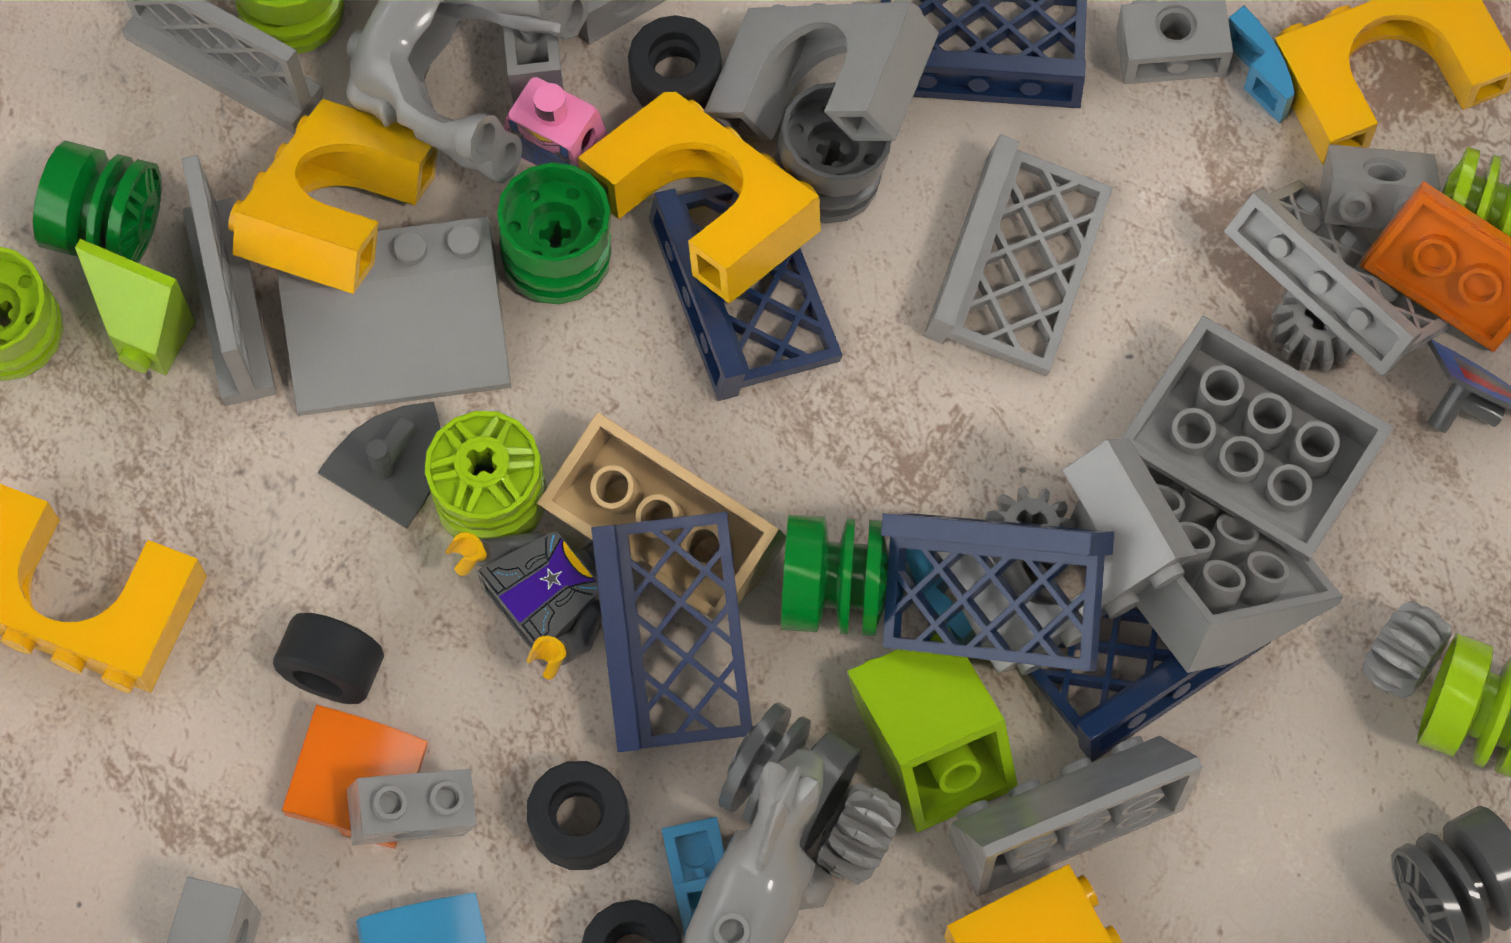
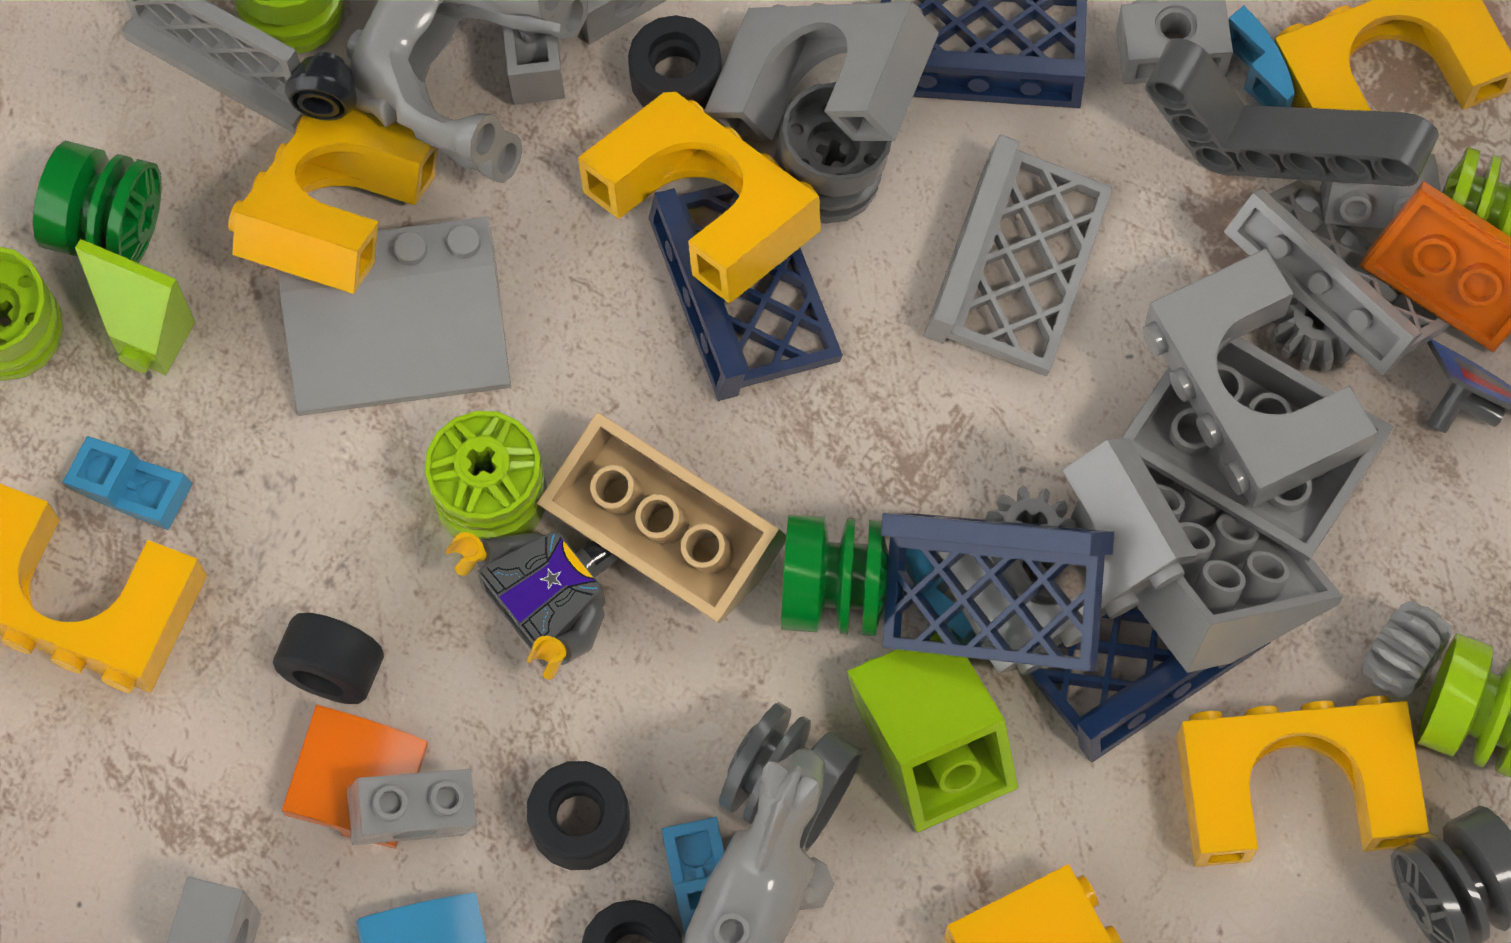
(127, 483): none -> dark azure slope
(226, 294): light grey fence -> none
(322, 87): none -> black cone
(387, 460): dark grey shield -> none
(548, 208): green wheel -> none
(553, 124): bright pink torso -> none
(623, 634): dark blue fence -> none
(859, 833): light grey gear -> none
(1073, 812): light grey slope -> none
(1260, 450): none -> light grey arch
(1282, 140): none -> dark grey beam
(1365, 740): none -> yellow arch

